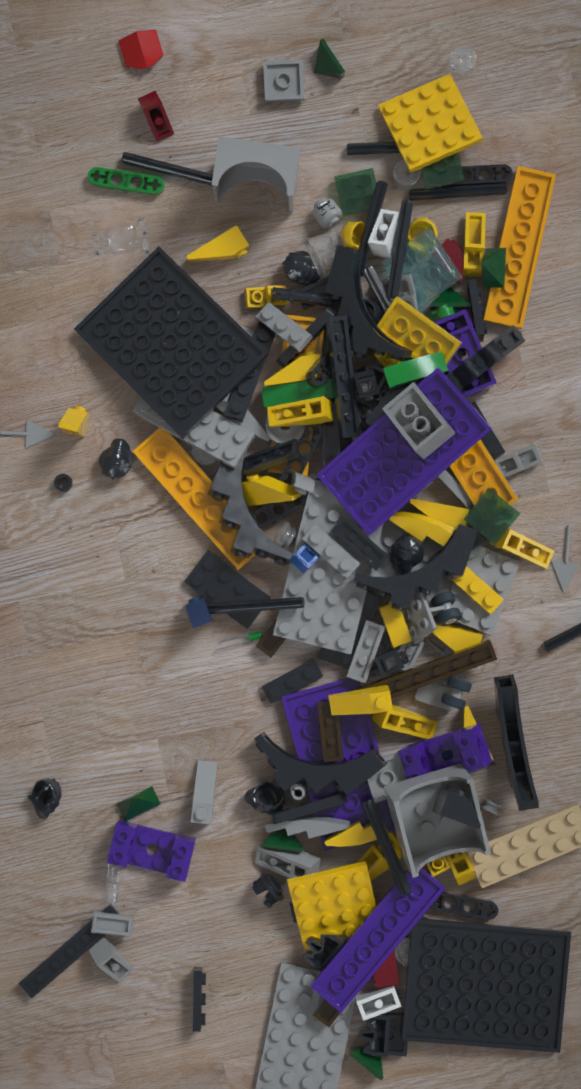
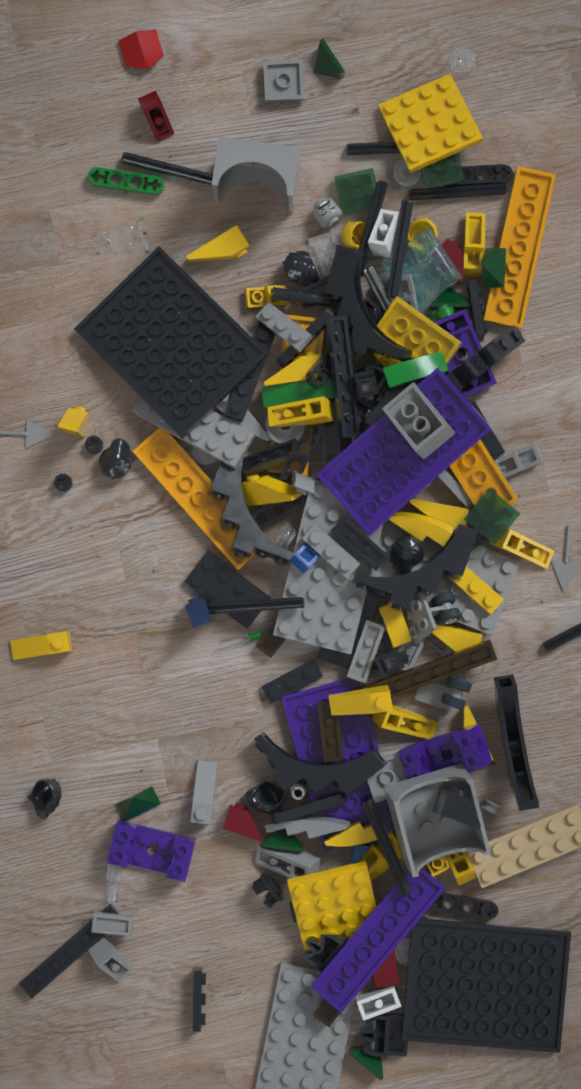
(41, 645): none -> yellow slope
(99, 447): none -> black bush
(242, 822): none -> dark red slope
(358, 851): none -> blue slope

